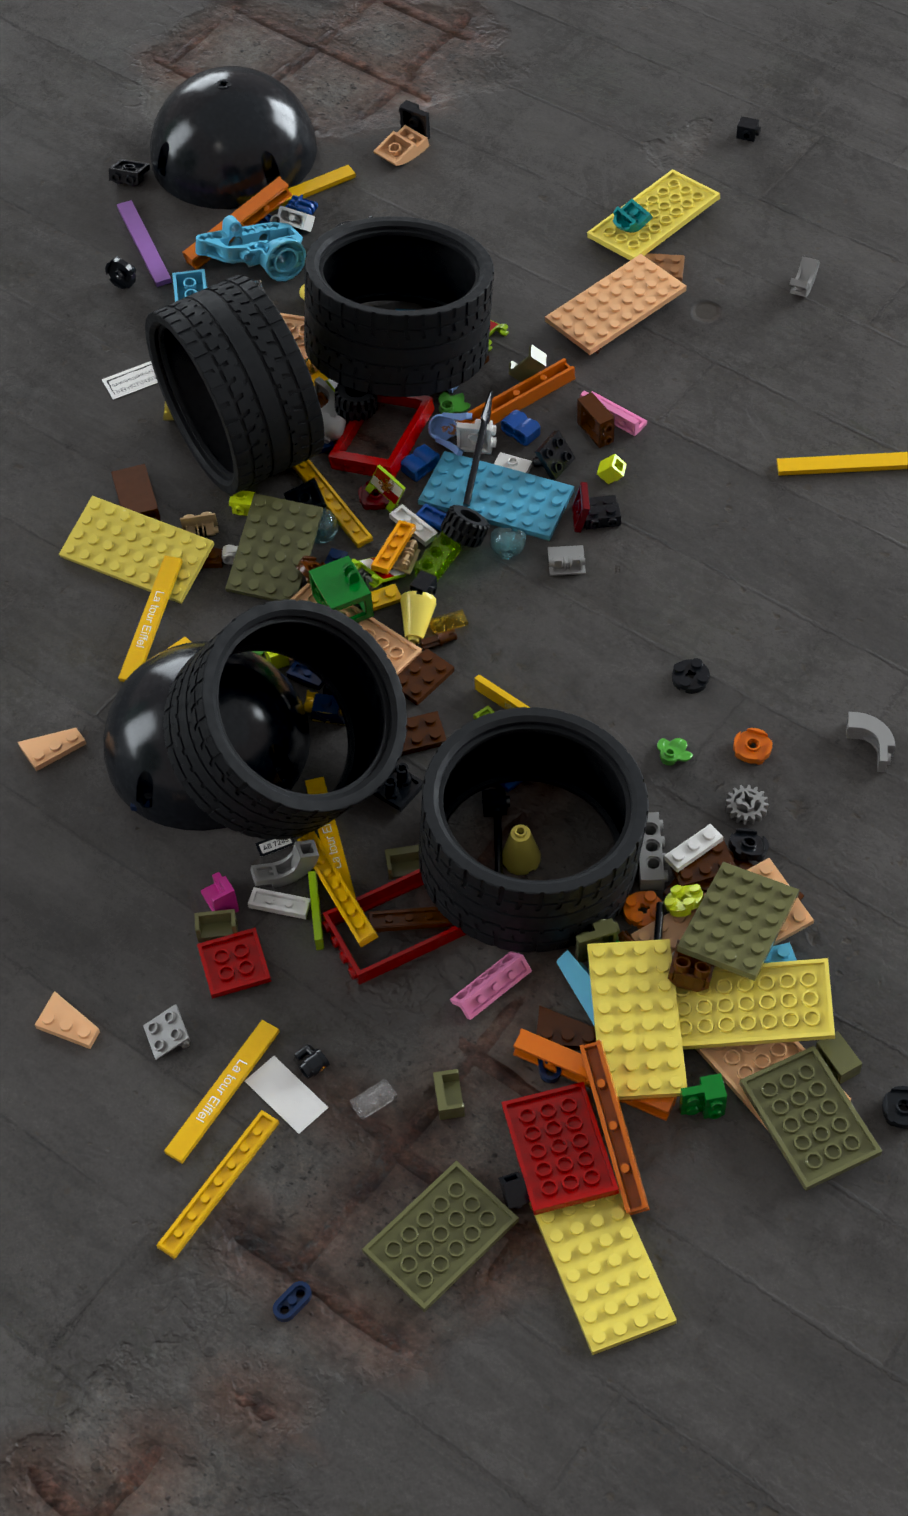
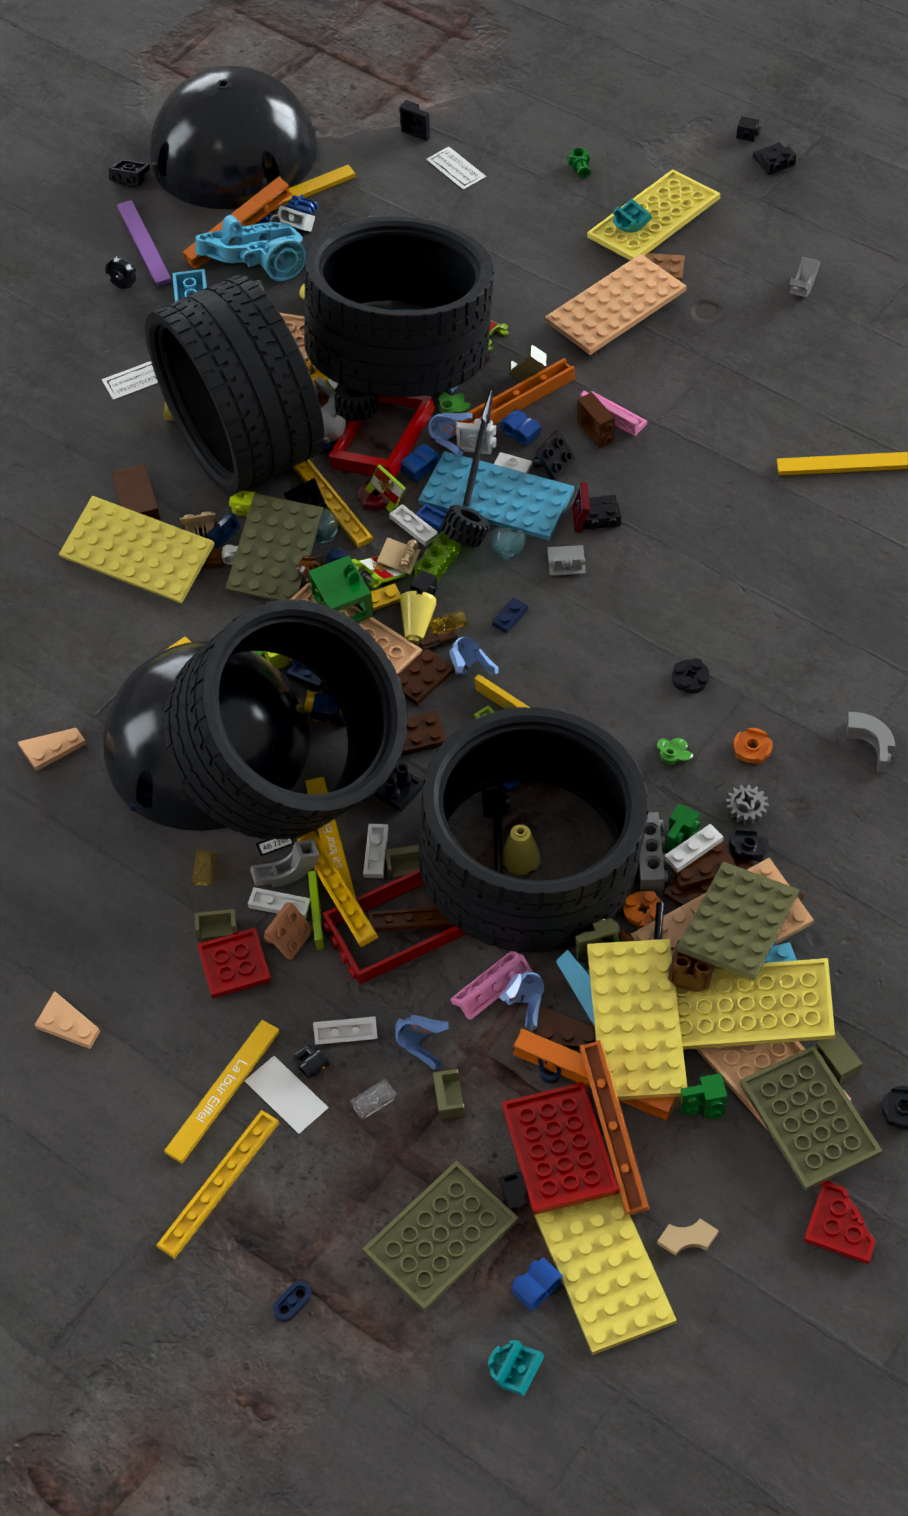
(151, 616): yellow tile -> none
(166, 1032): light grey hinge -> none
(203, 867): none -> clear yellow slope
(220, 894): dark pink panel -> none
(223, 530): none -> dark blue plate
(288, 931): none -> nougat plate
(345, 1030): none -> white plate
(375, 851): none -> white plate
(393, 547): light orange plate -> none
(402, 146): light nougat slope -> none
(413, 1030): none -> medium blue piece
(456, 167): none -> white sticker
(466, 652): none -> light blue piece
(510, 615): none -> dark blue plate
(514, 1366): none -> teal slope
(532, 987): none -> light blue piece
(536, 1284): none -> blue brick
(579, 161): none -> green connector
(611, 469): neon yellow brick -> none
(679, 1238): none -> tan tile
(682, 825): none -> green brick
(683, 899): neon yellow plate -> none
(775, 158): none -> black plate
(839, 1226): none -> red plate

